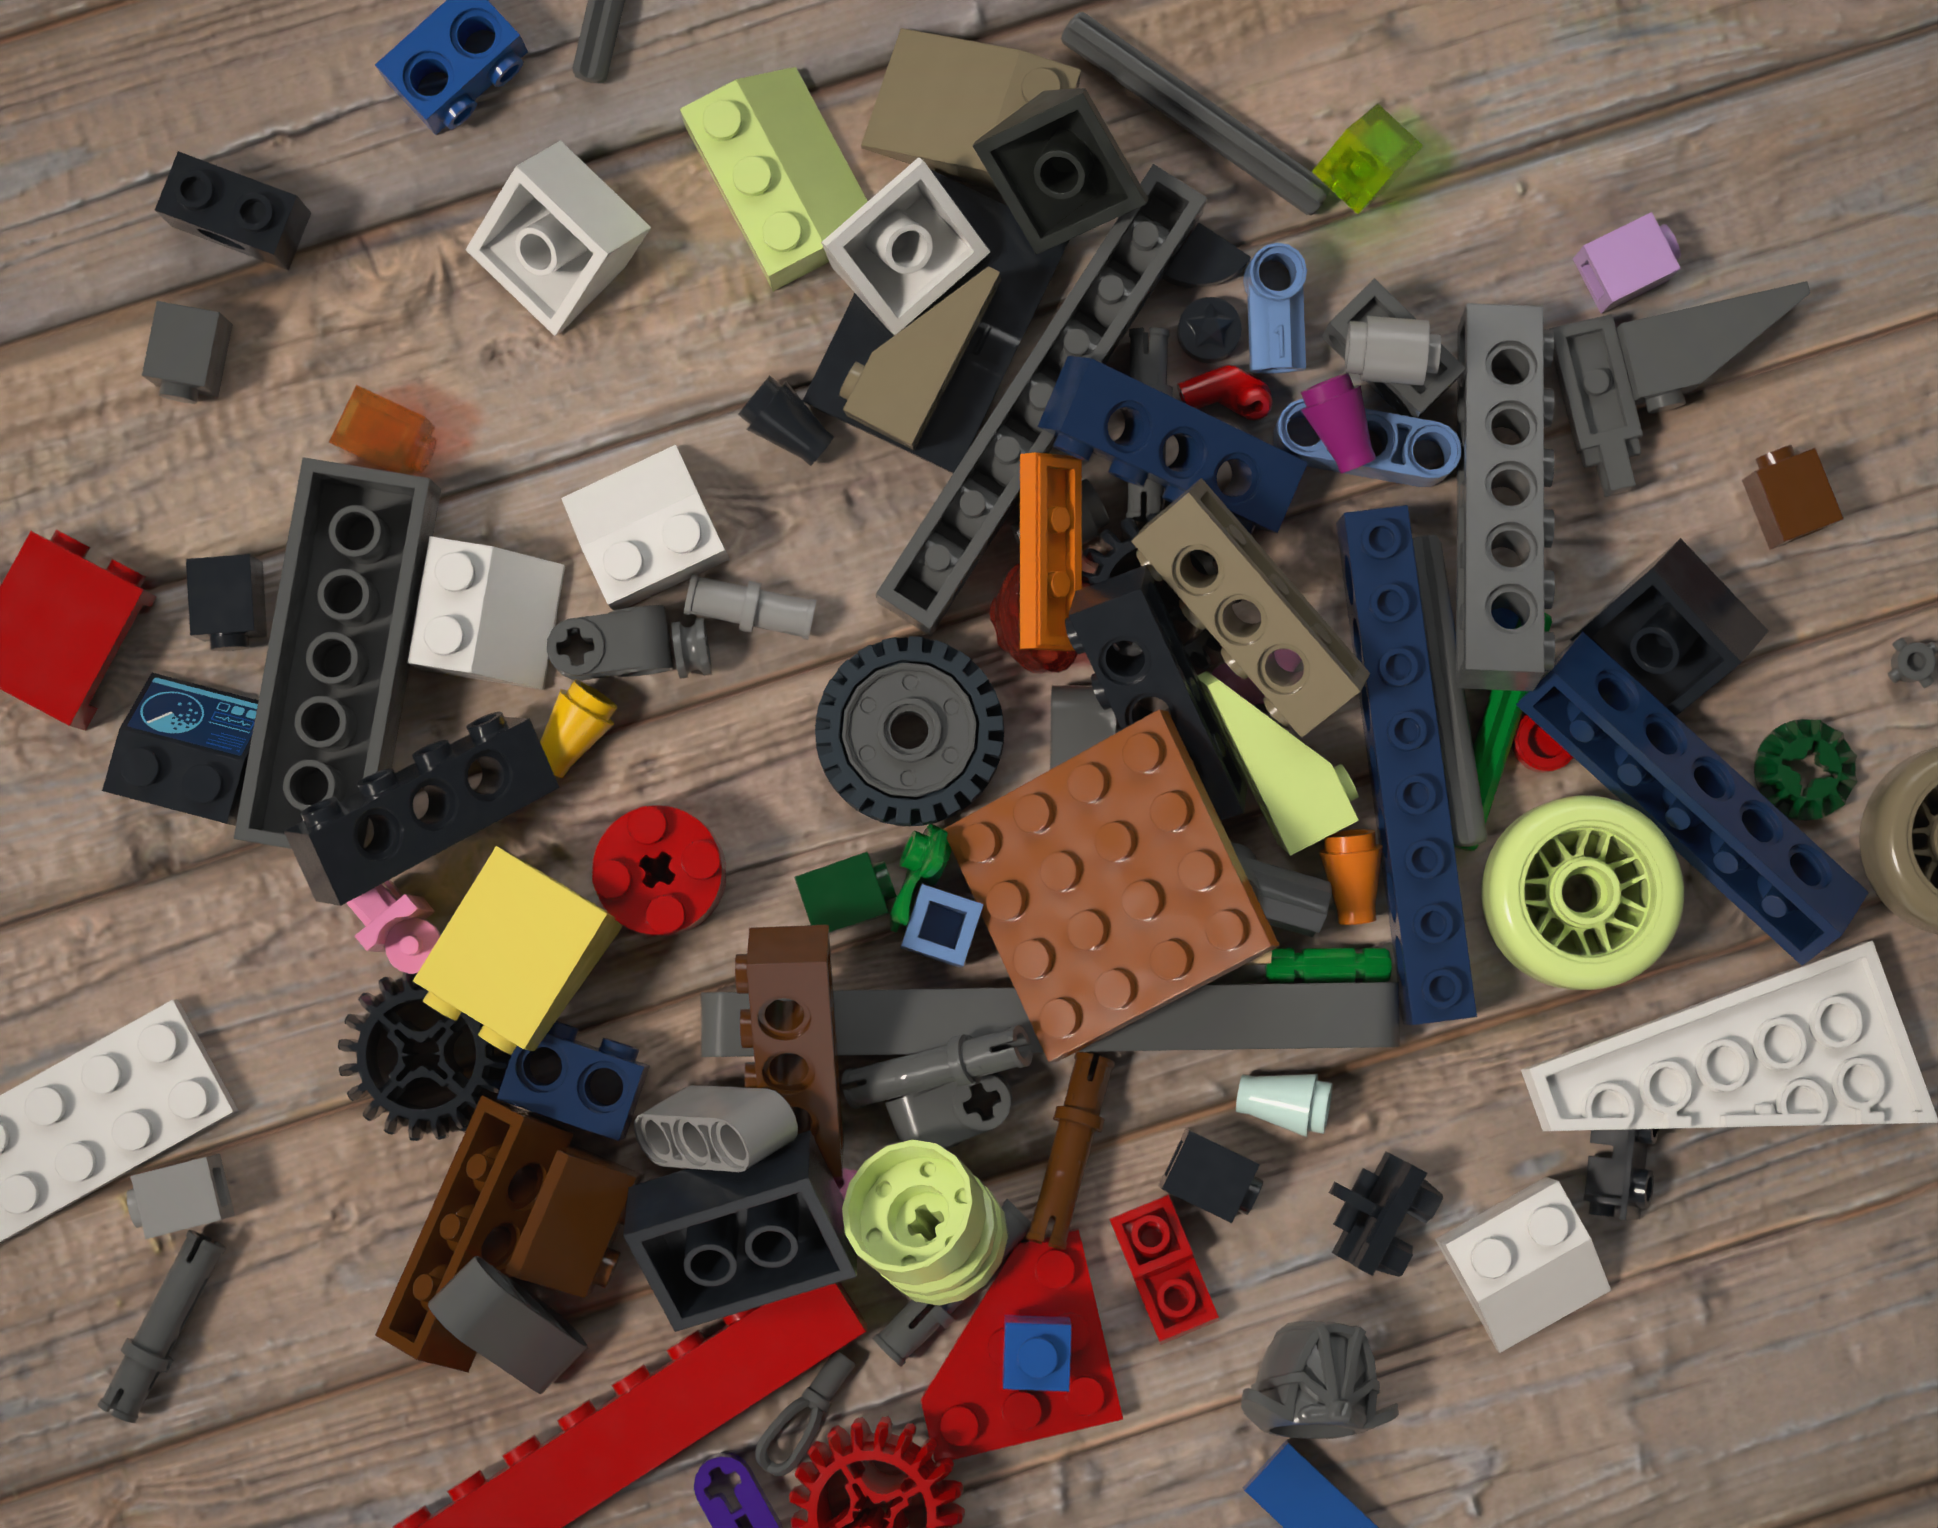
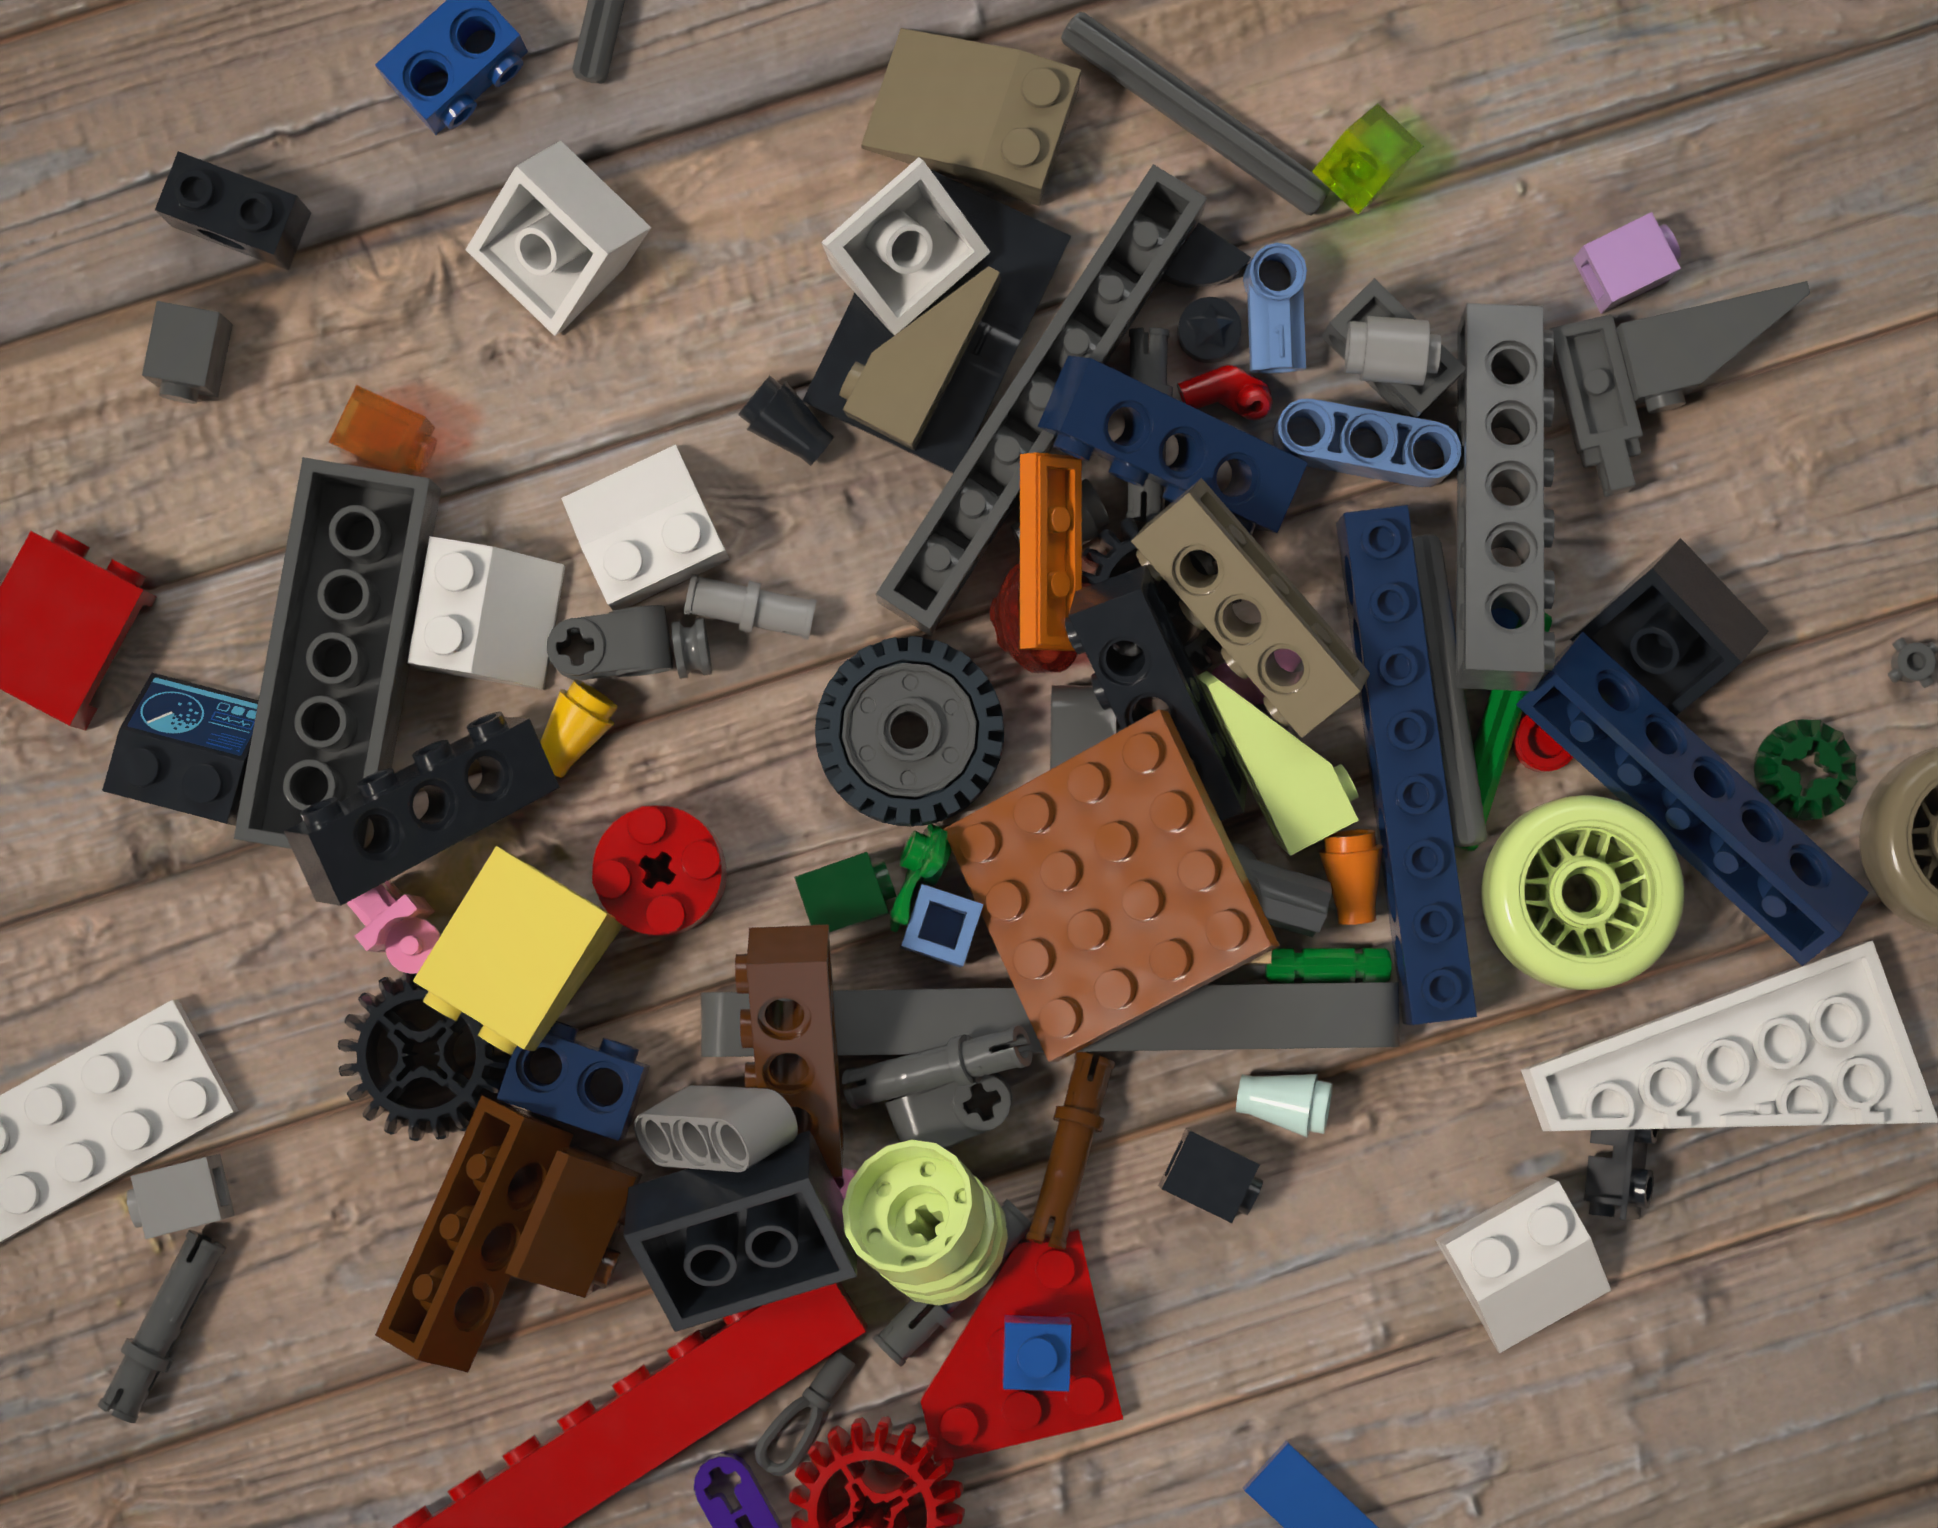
(226, 600): black brick -> none
(507, 1325): dark grey beam -> none
(775, 169): yellowish green slope -> none
(1059, 168): pearl dark grey slope -> none
(1164, 1269): red slope -> none
(1316, 1383): dark grey piece -> none
(1340, 420): magenta cone -> none
(1376, 1210): black hips -> none
(1791, 496): reddish brown brick -> none

